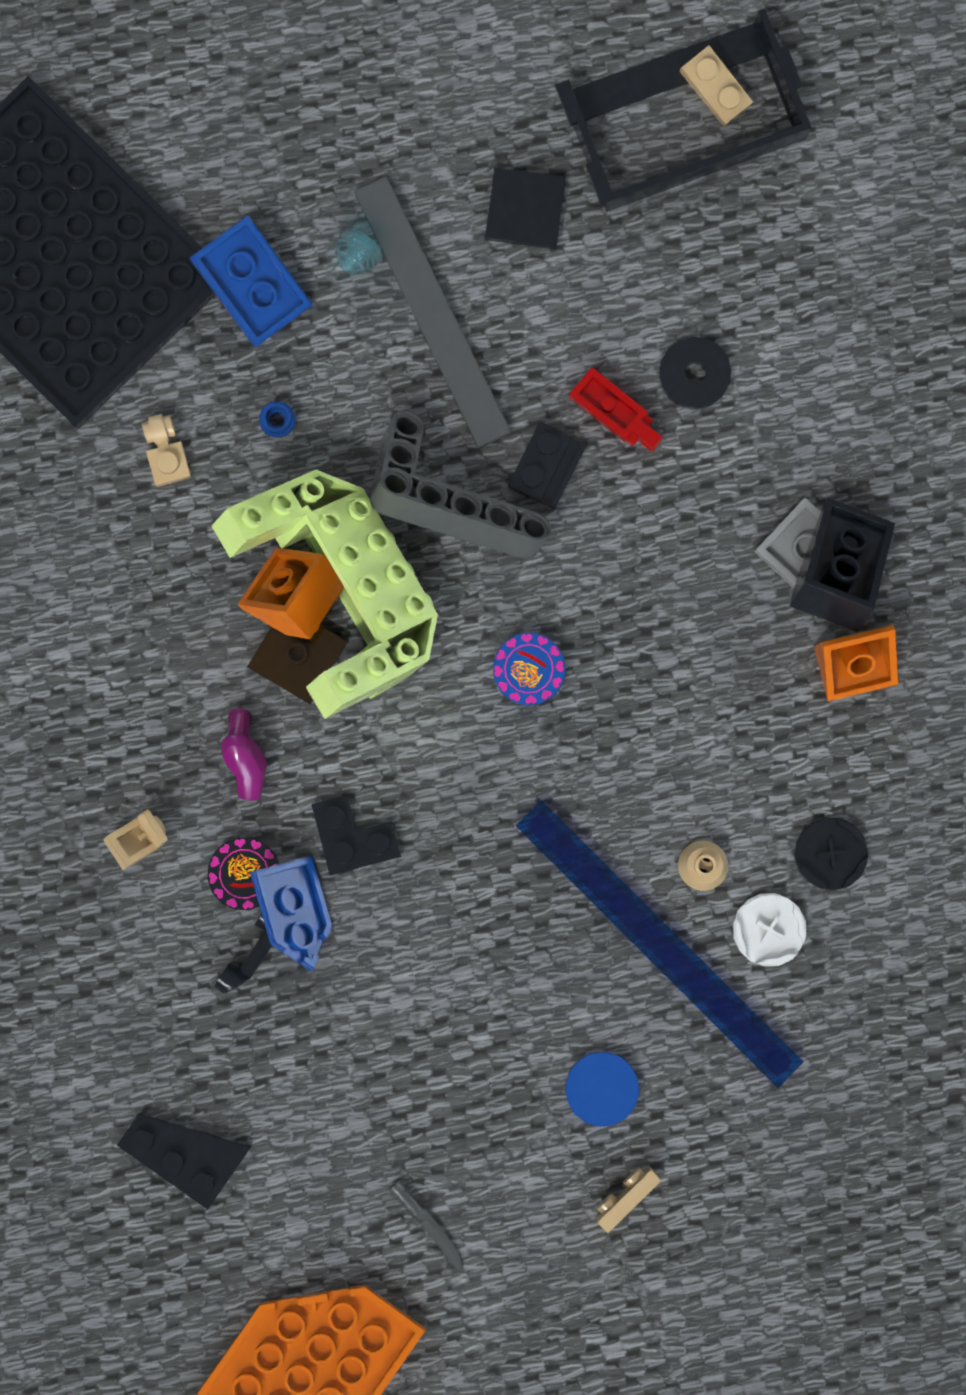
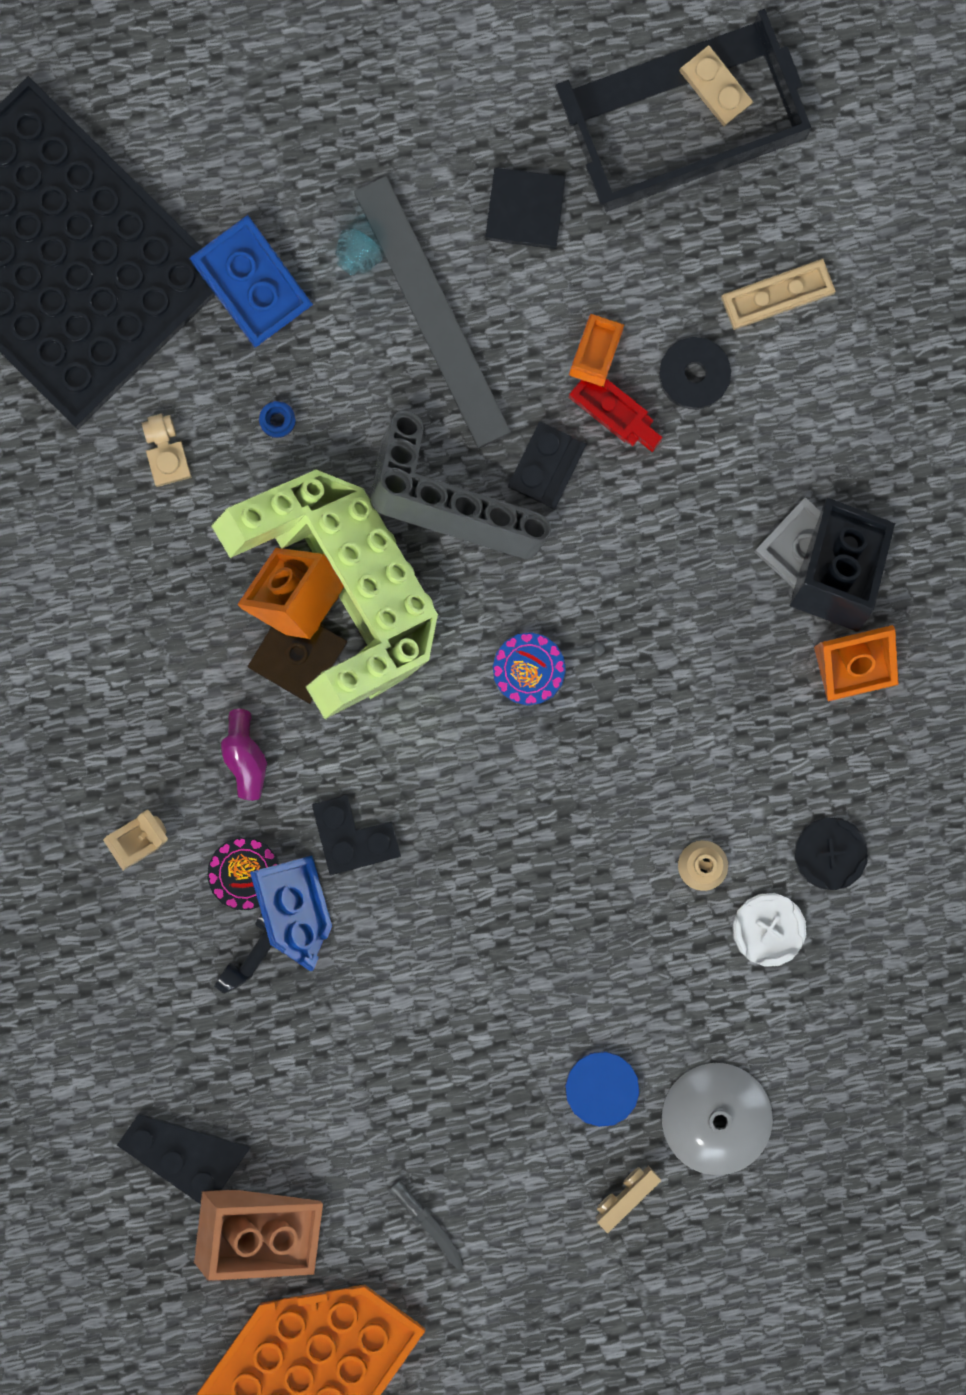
(256, 1235): none -> nougat slope
(596, 350): none -> orange tile
(660, 944): clear blue plate -> none
(694, 1104): none -> light grey dish
(778, 294): none -> tan tile

